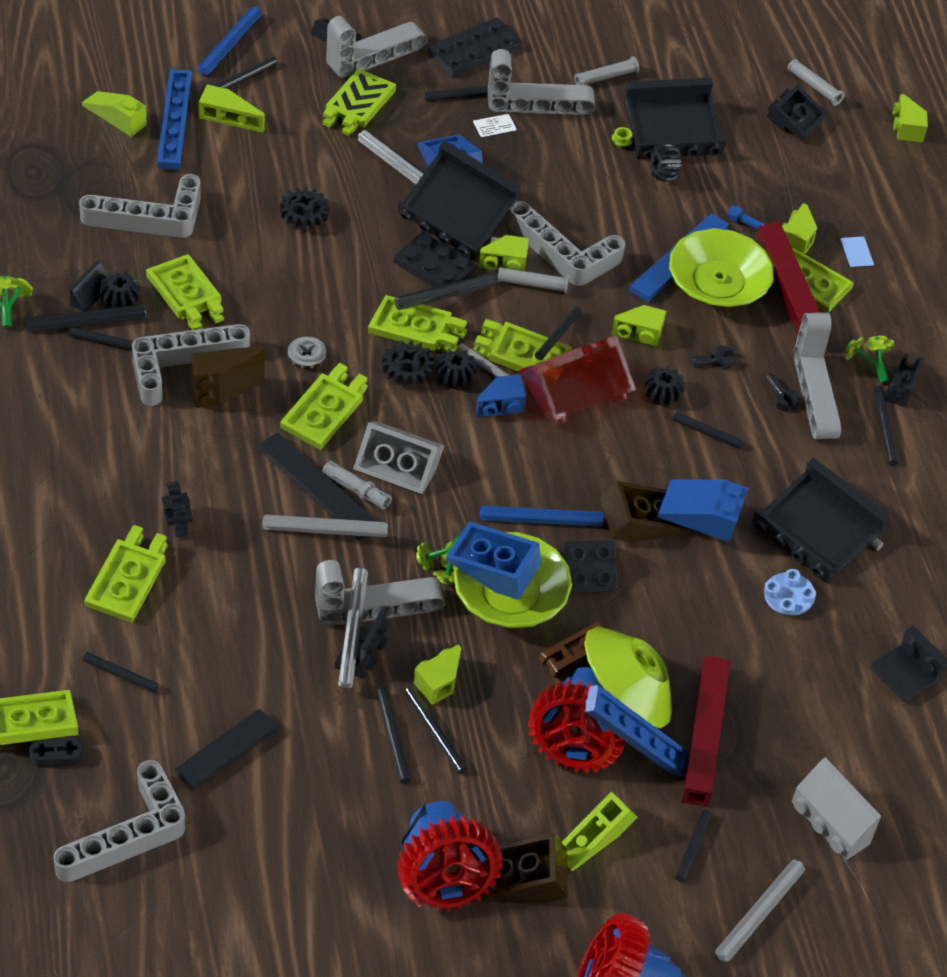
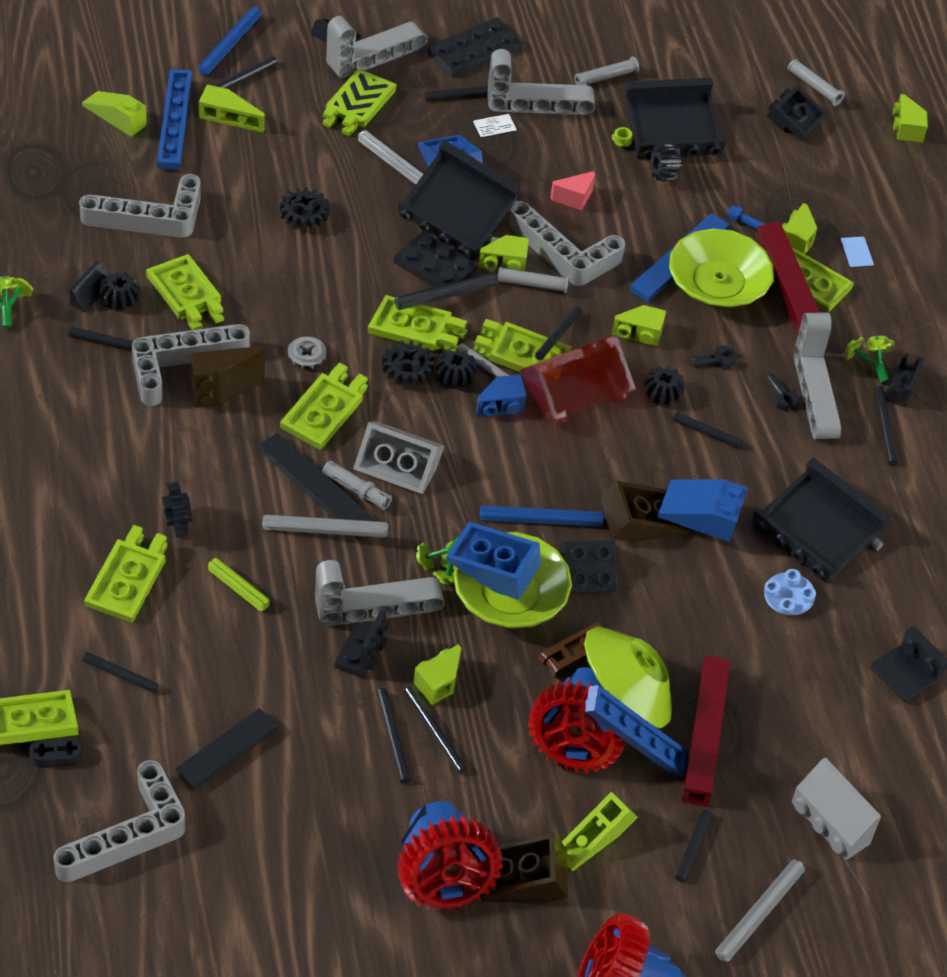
(86, 318): black axle -> none
(239, 584): none -> lime axle
(353, 628): light grey axle -> none
(573, 190): none -> coral slope

